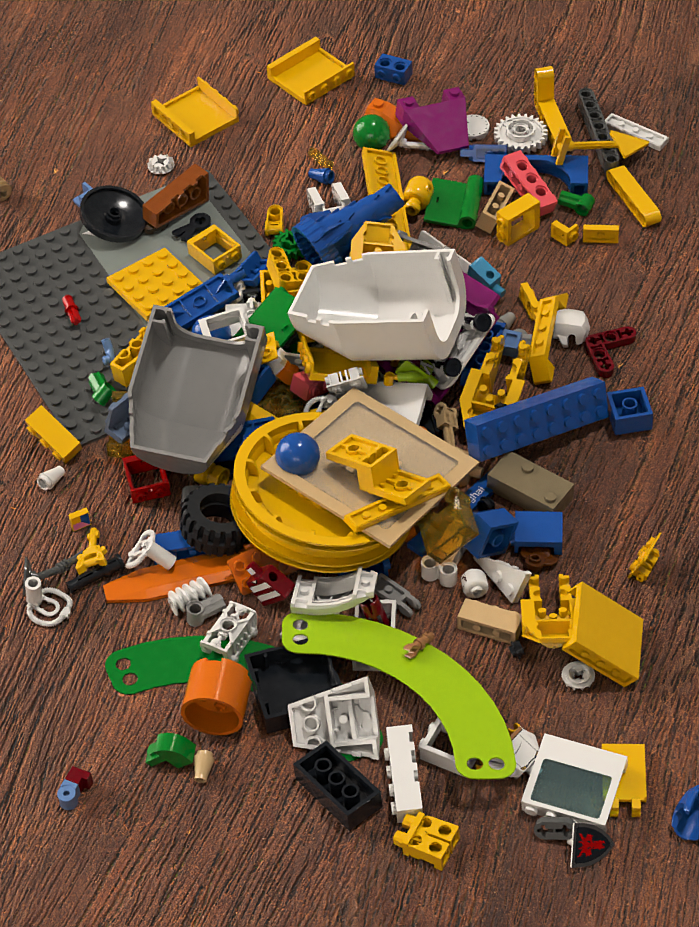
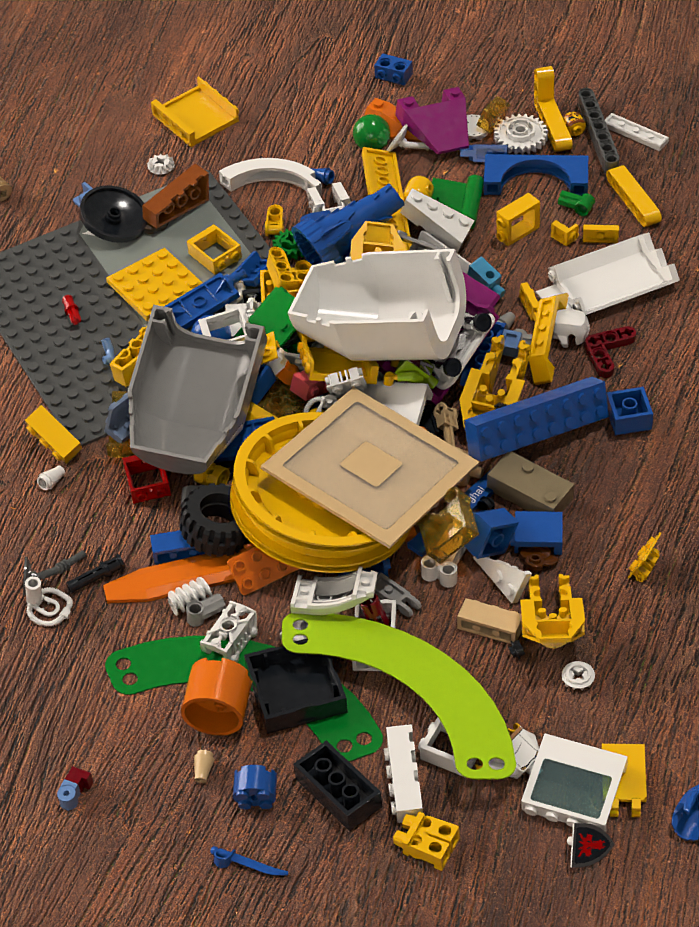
(79, 519): tile -> none
(93, 554): yellow piece -> none
(101, 388): green piece -> none
(151, 550): white piece -> none
(171, 748): green brick -> none
(197, 222): black piece -> none
(223, 859): none -> blue sword
(254, 787): none -> blue brick
(268, 170): none -> white arch
(268, 583): dark red torso -> none
(297, 453): blue piece -> none
(309, 72): yellow panel -> none
(320, 158): clear yellow axle -> none
(341, 716): white wedge -> none
(378, 469): yellow bracket -> none
(384, 508): yellow tile -> none
(418, 644): medium nougat piece -> none
(437, 219): none -> white wedge
(474, 583): white head -> none
(493, 114): none -> clear yellow brick
(496, 202): tan brick -> none
(526, 180): coral brick -> none
(555, 828): dark grey beam -> none
(574, 123): none -> yellow head
(605, 635): yellow panel -> none
(611, 275): none -> white panel
(625, 143): yellow piece -> none

